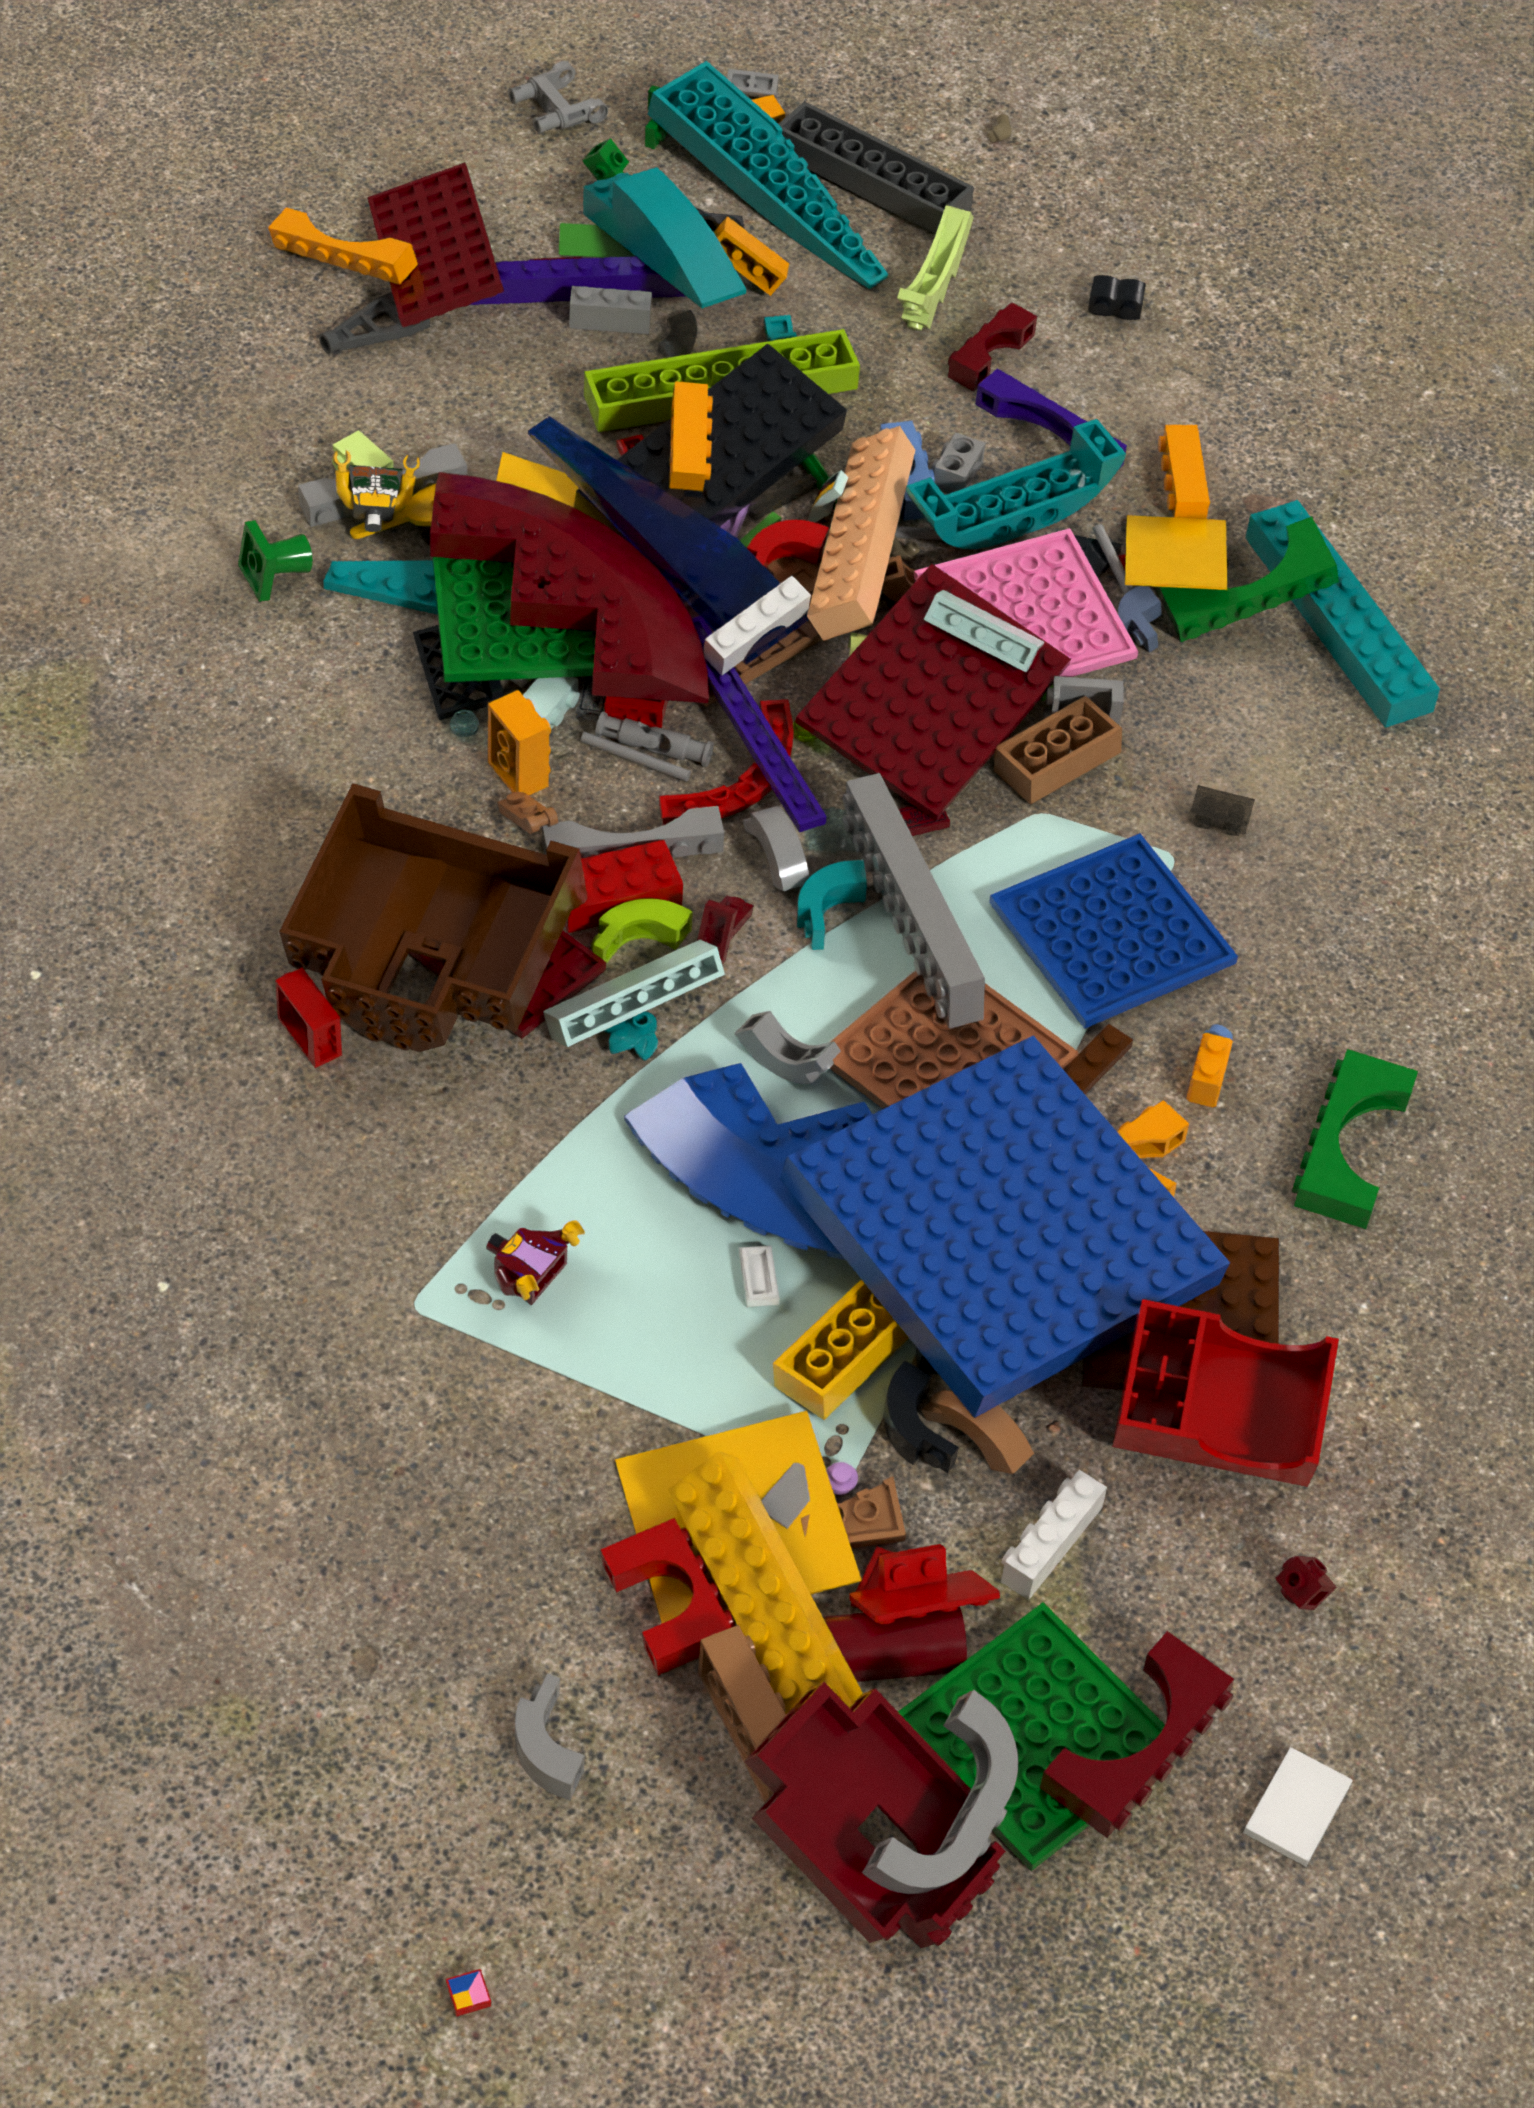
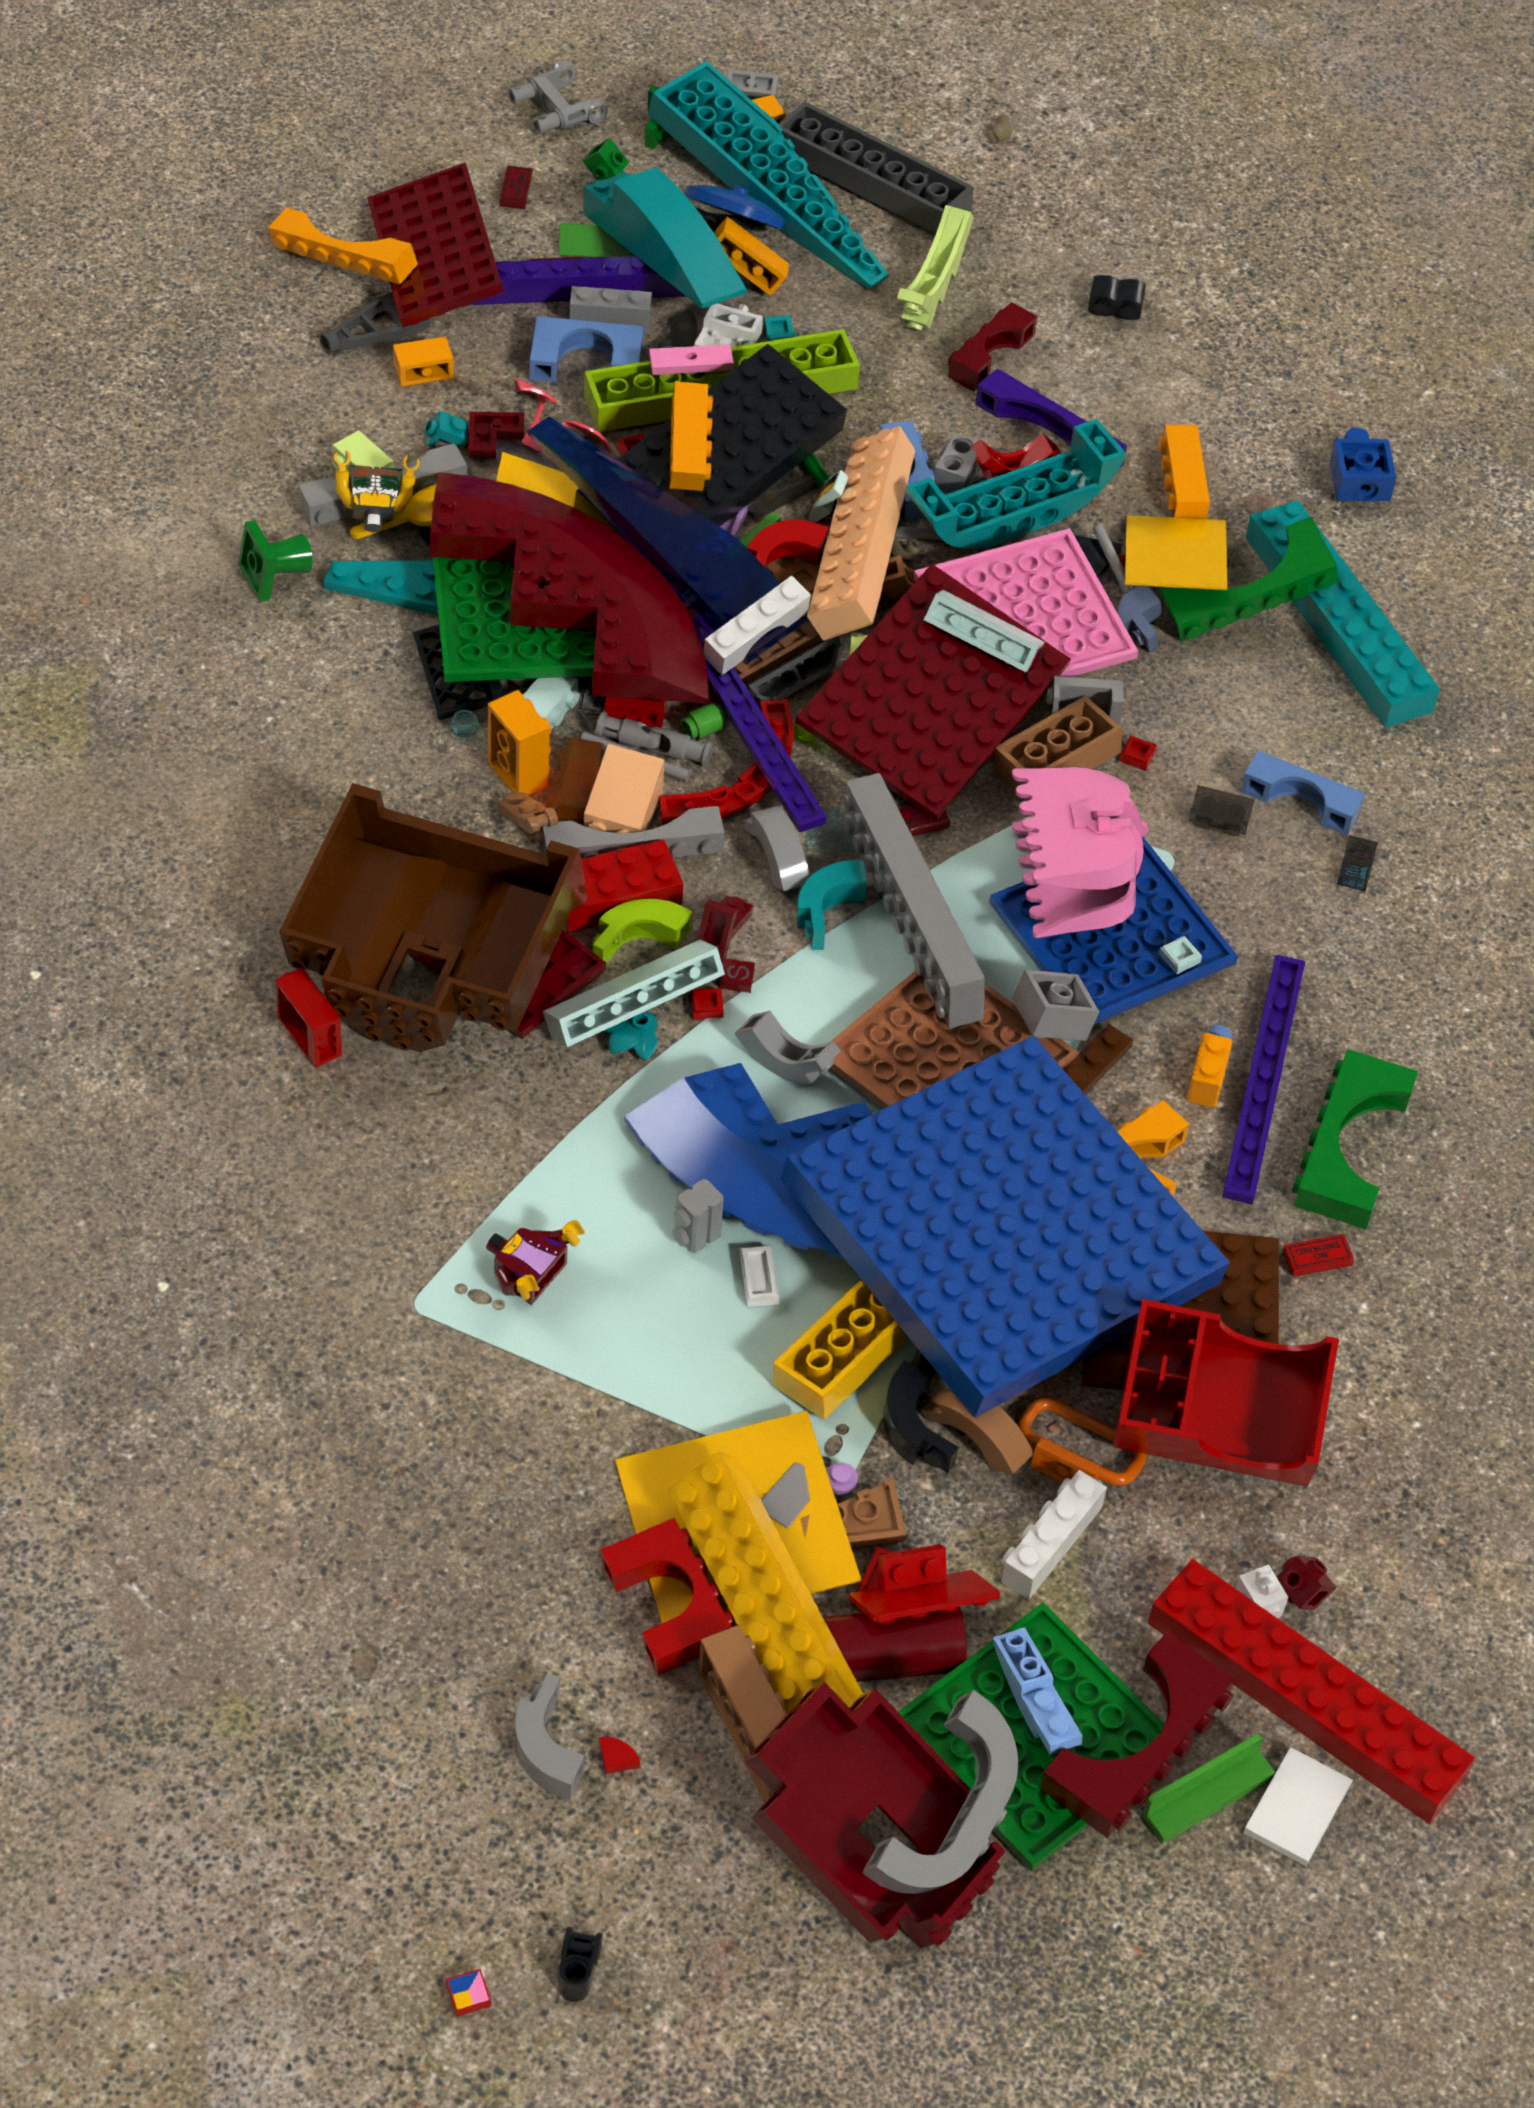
(423, 361): none -> light orange brick
(446, 428): none -> teal bracket
(490, 426): none -> dark red plate
(516, 187): none -> dark red tile
(525, 387): none -> coral plant
(559, 336): none -> medium blue arch
(575, 779): none -> clear orange brick
(578, 1958): none -> black piece
(617, 1755): none -> red tile
(625, 792): none -> light nougat slope
(691, 359): none -> bright pink tile
(698, 1216): none -> light grey brick
(703, 721): none -> bright green brick
(707, 1003): none -> red tile
(730, 326): none -> white plate
(736, 203): none -> blue dish
(738, 975): none -> dark red tile
(795, 671): none -> dark grey brick
(996, 463): none -> red arch
(1034, 1691): none -> light blue slope
(1055, 1005): none -> light grey slope
(1062, 1463): none -> orange bar
(1080, 846): none -> bright pink animal
(1137, 753): none -> red tile
(1180, 955): none -> light aqua tile
(1207, 1790): none -> bright green panel
(1263, 1080): none -> dark purple plate
(1263, 1589): none -> white brick
(1272, 778): none -> medium blue arch
(1313, 1691): none -> red brick
(1318, 1255): none -> red tile
(1357, 863): none -> clear smoke tile
(1362, 467): none -> blue brick

